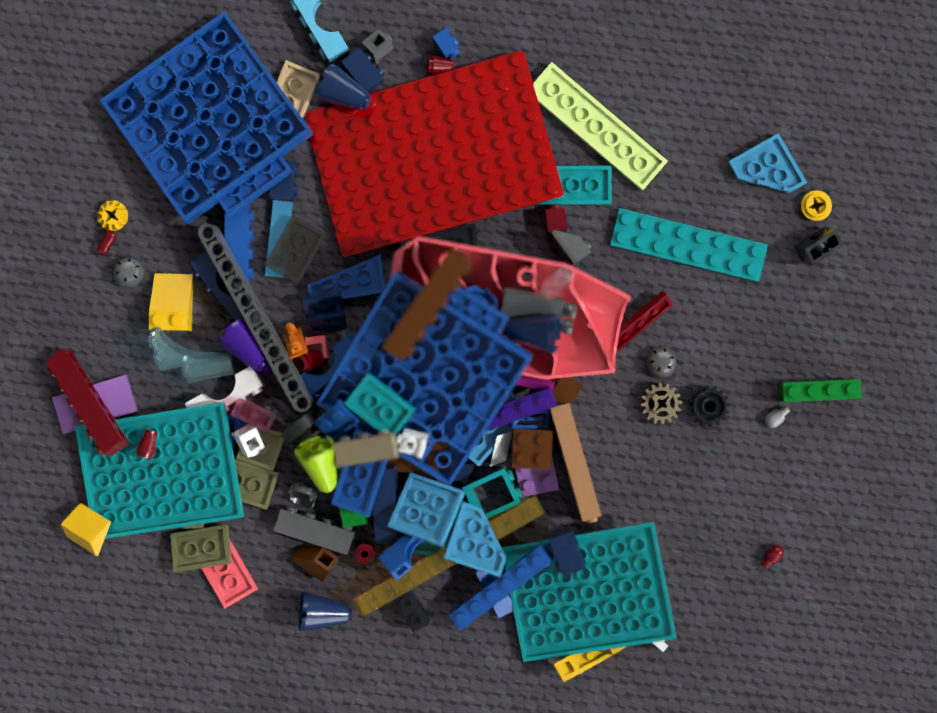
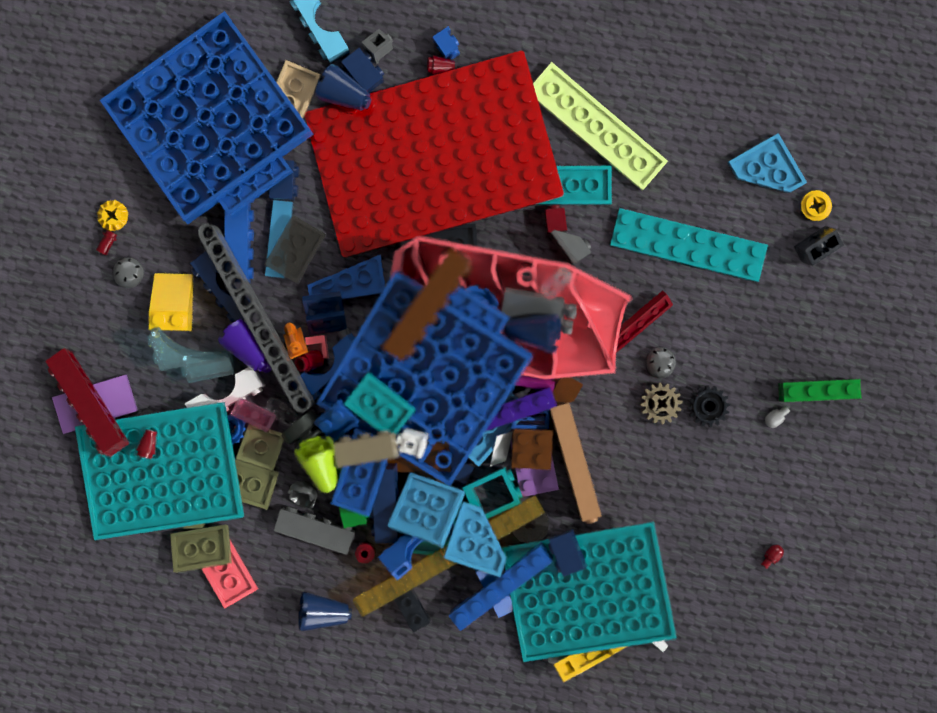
(86, 528): yellow slope -> none
(255, 443): white brick -> none
(315, 560): reddish brown slope -> none

